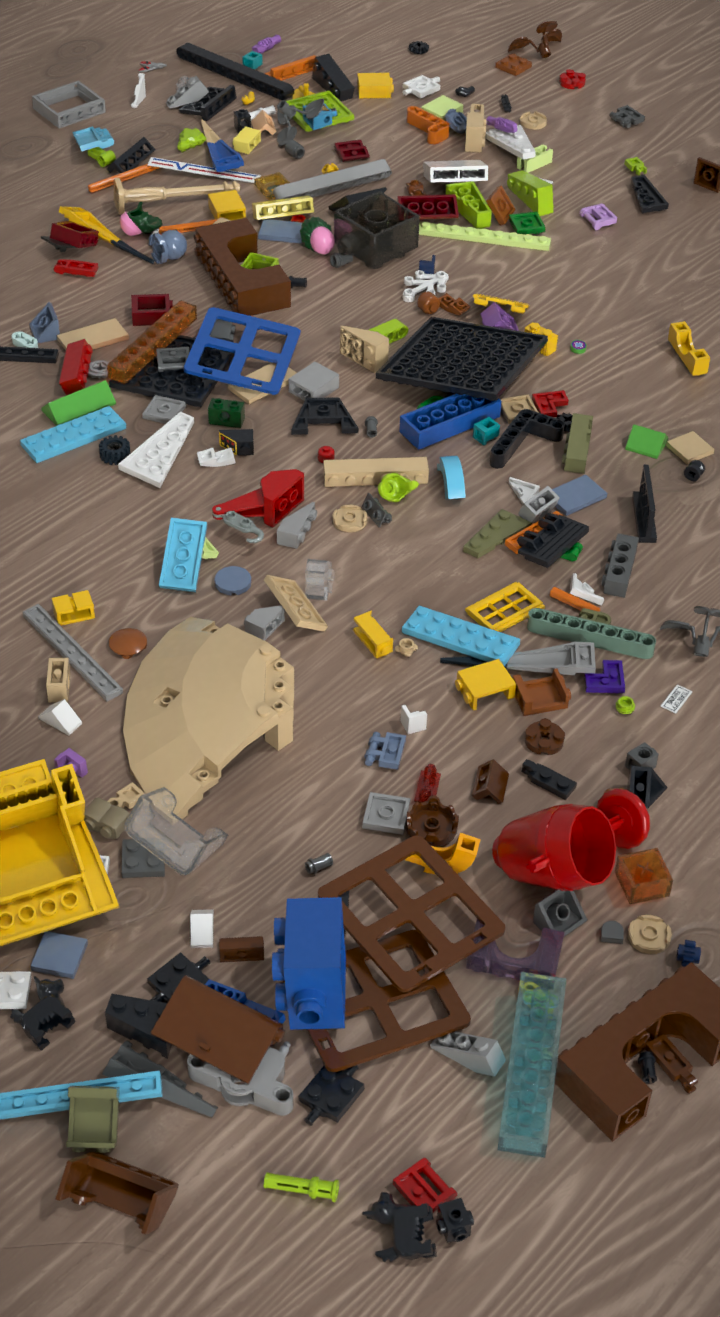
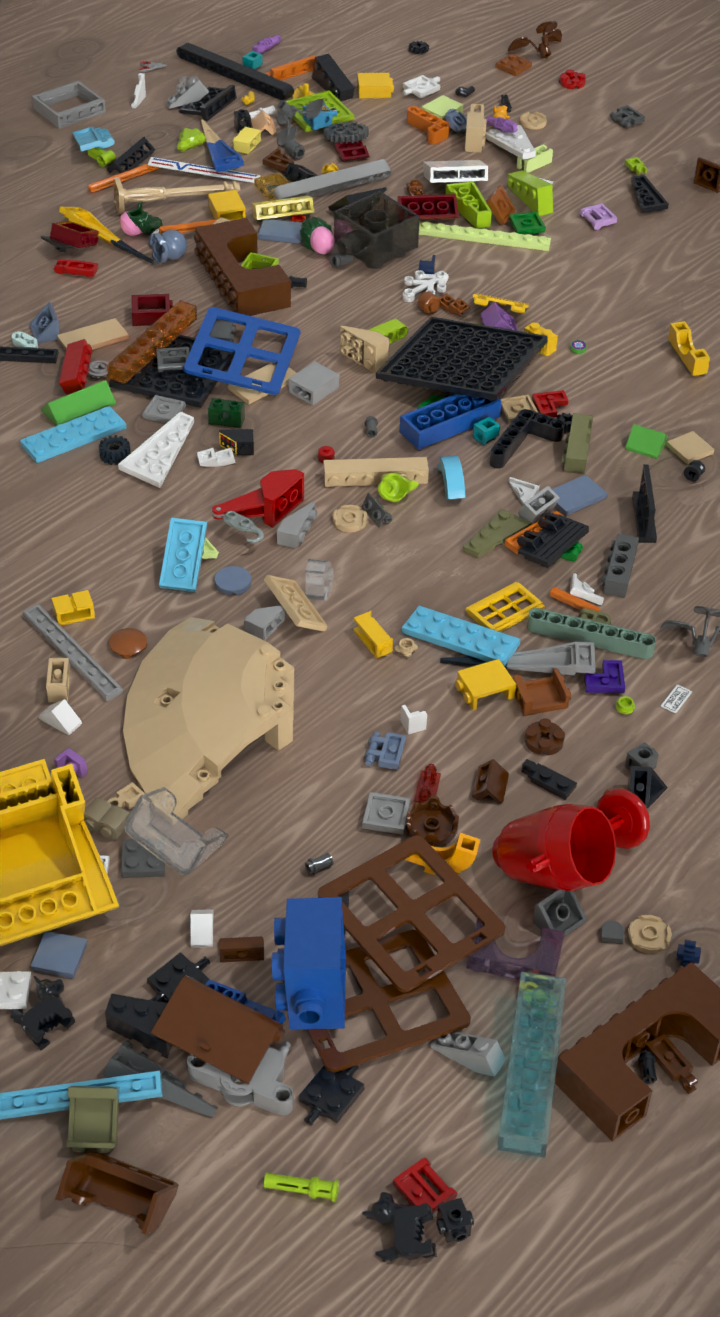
(277, 160): none -> reddish brown wing
(298, 172): none -> black tile
(323, 412): black wing -> none
(346, 132): none -> dark grey gear
(500, 111): none -> light orange animal
(643, 876): clear orange brick -> none

